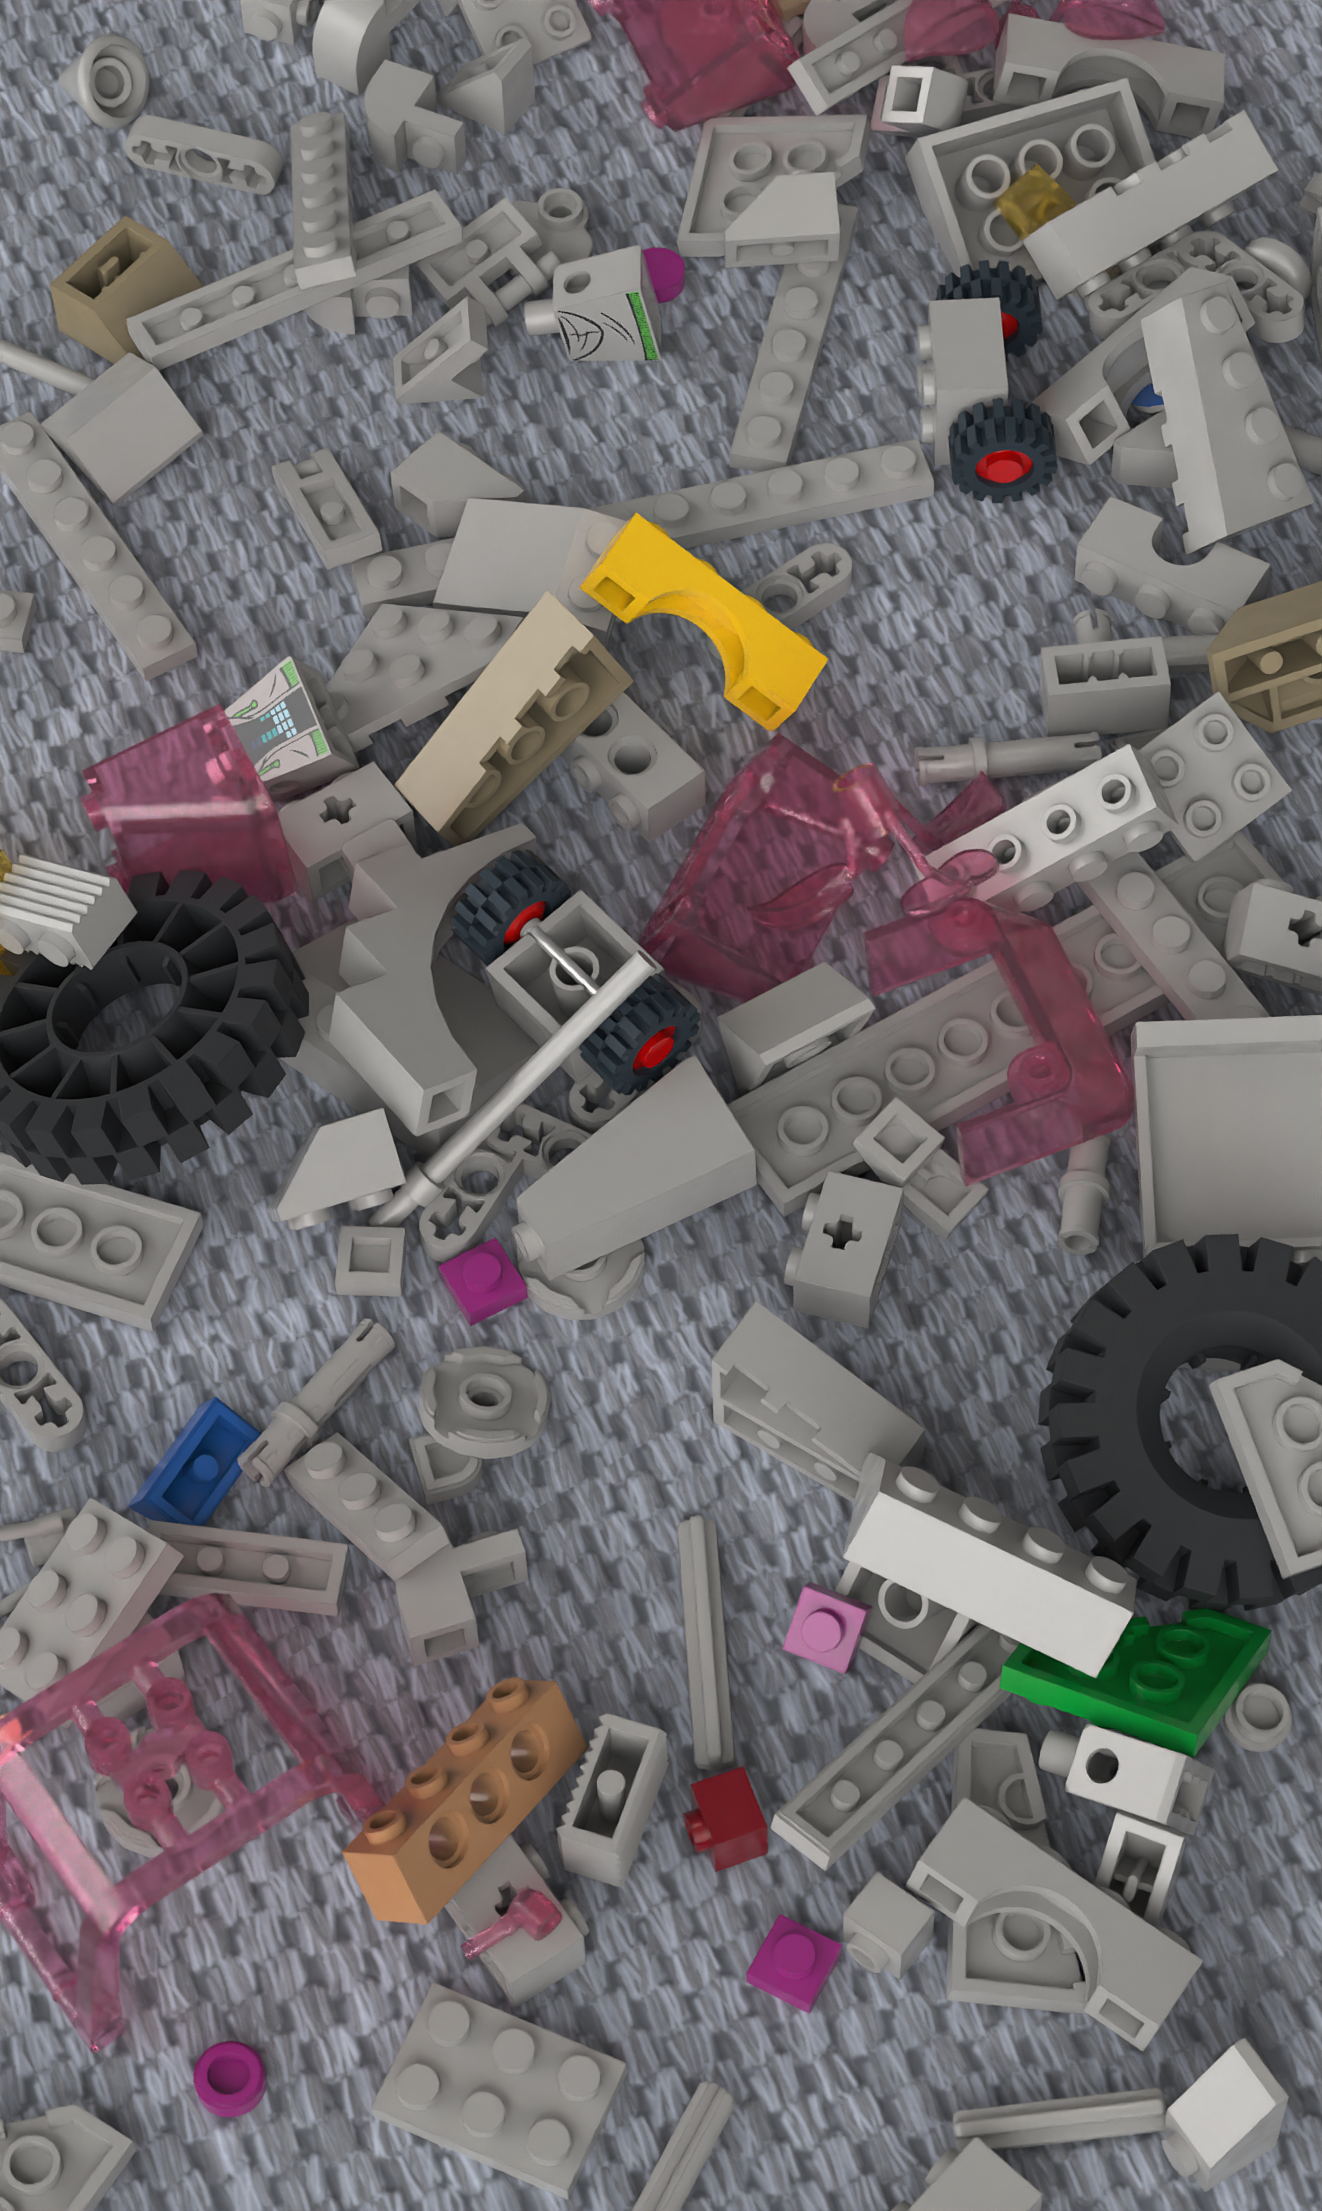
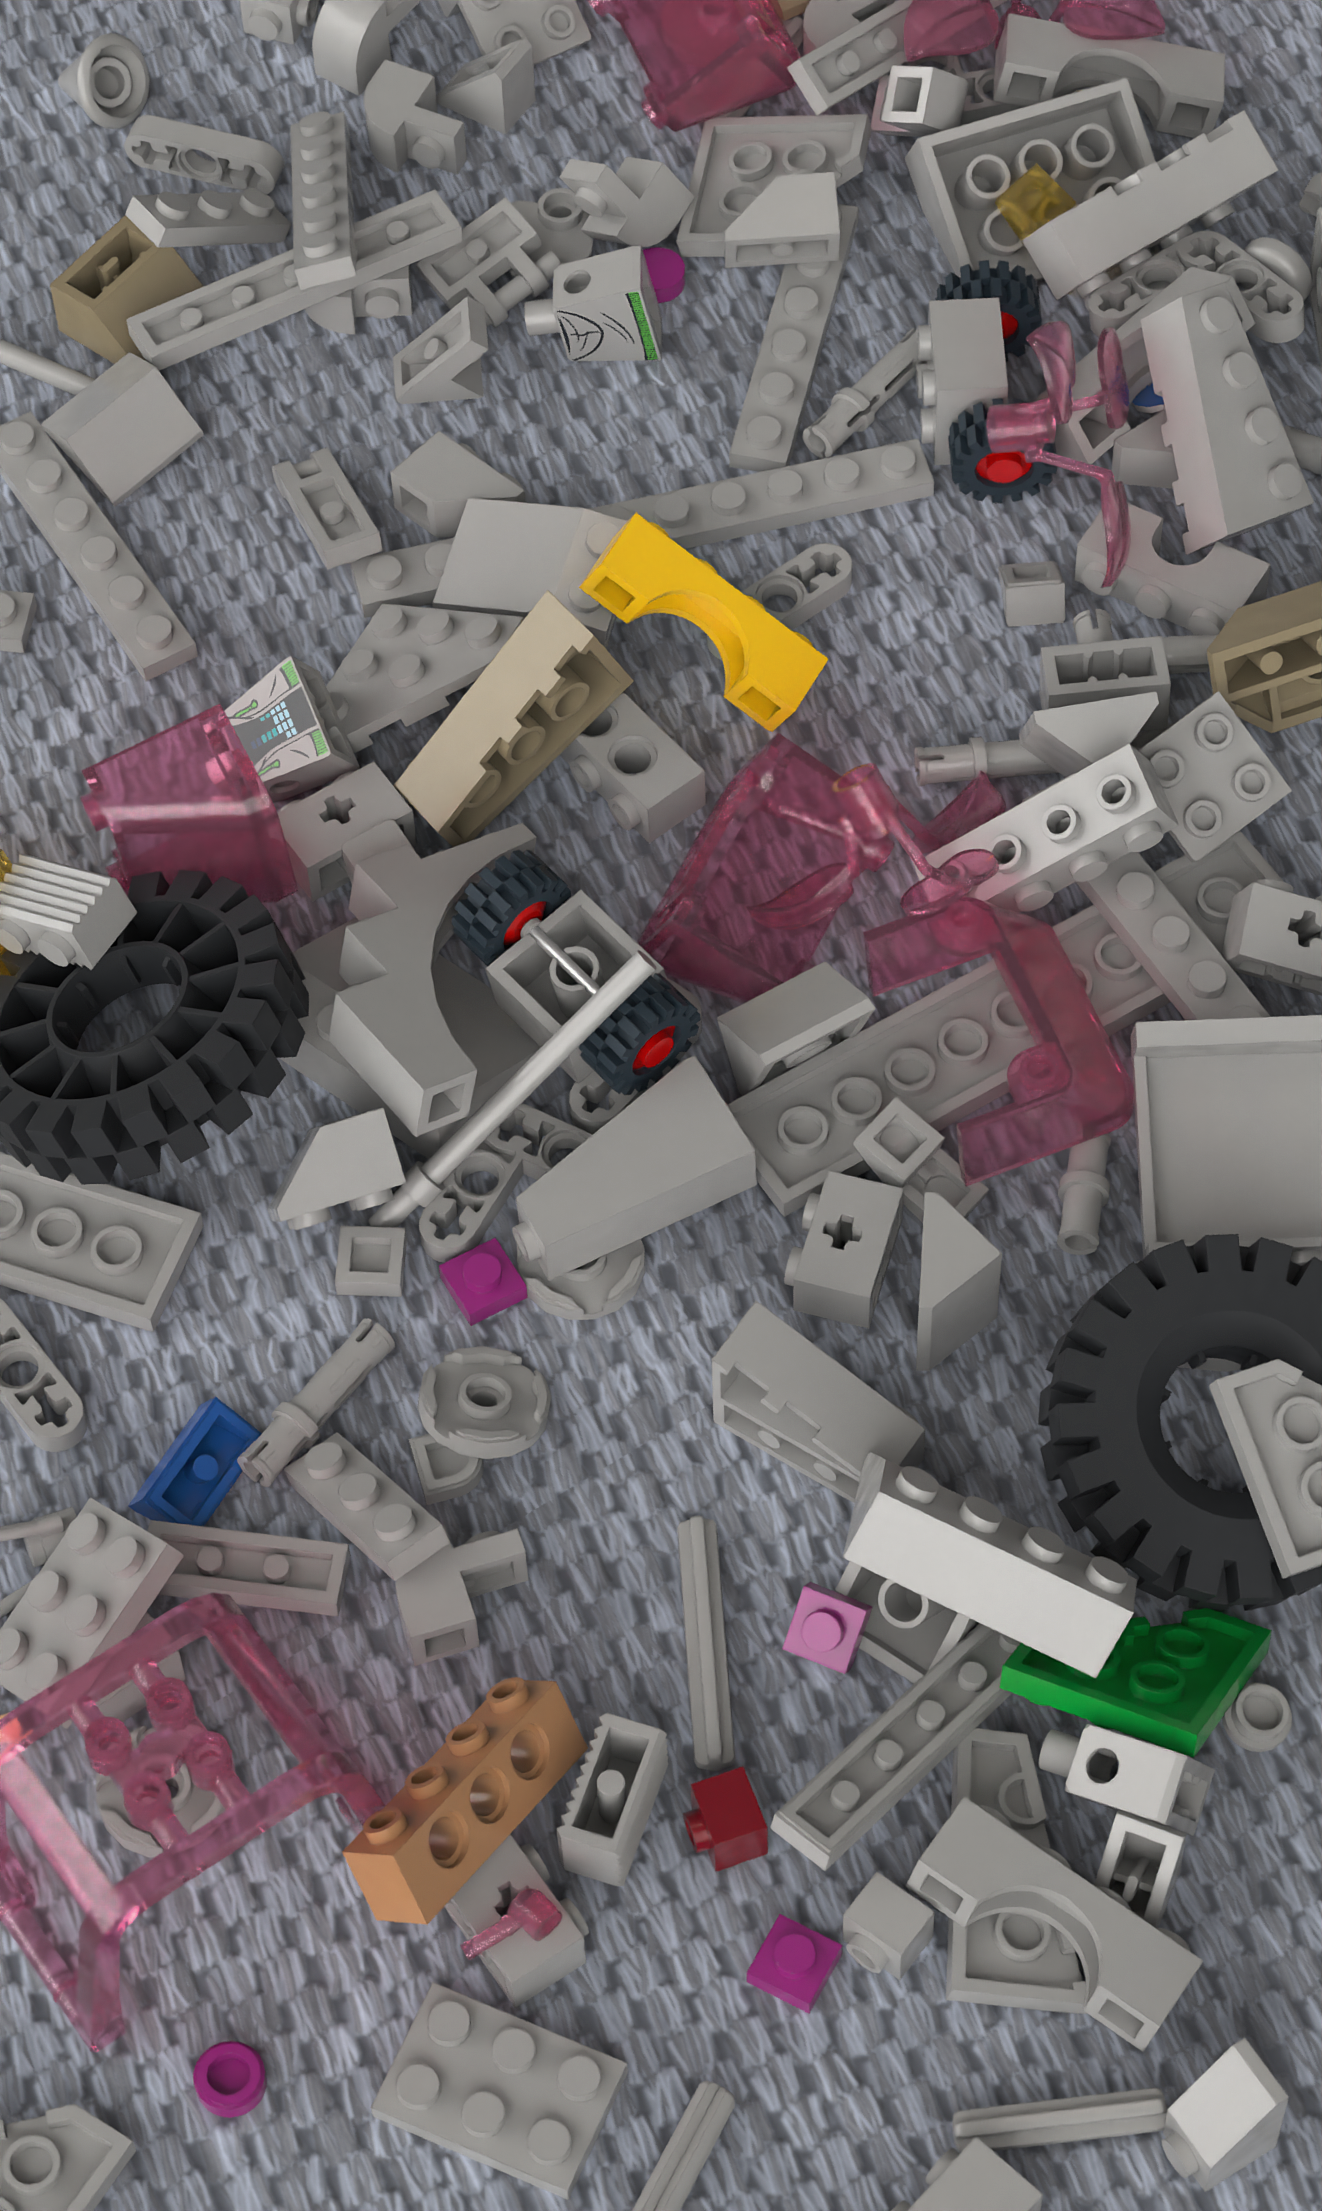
(208, 218): none -> light grey plate
(628, 207): none -> light grey brick
(855, 407): none -> light grey pin
(956, 1282): none -> light grey slope
(1032, 593): none -> light grey slope
(1033, 424): none -> clear pink plant
(1085, 732): none -> light grey slope

